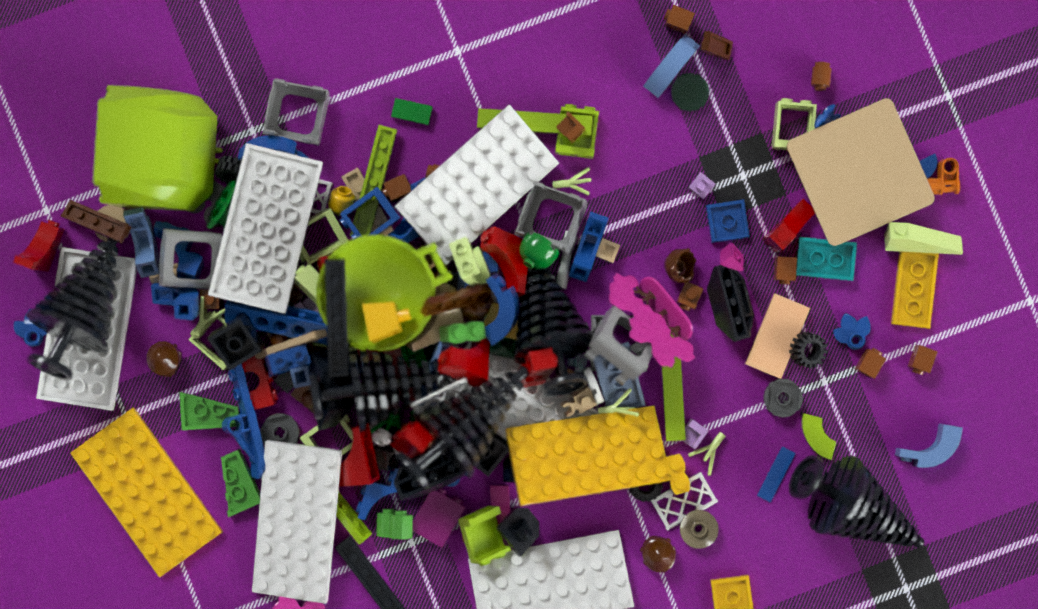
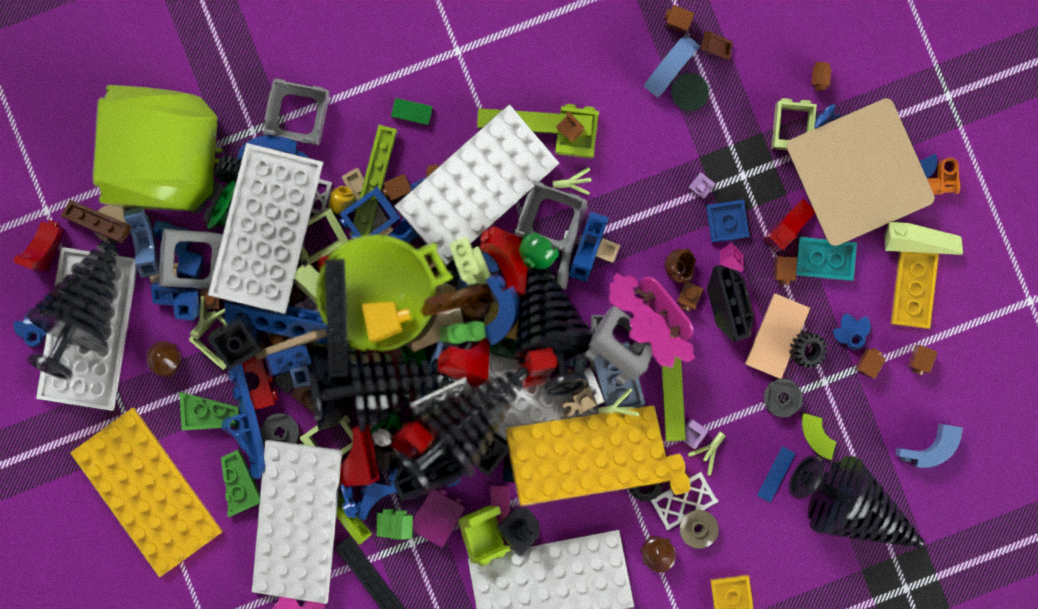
(350, 506): none -> blue plate

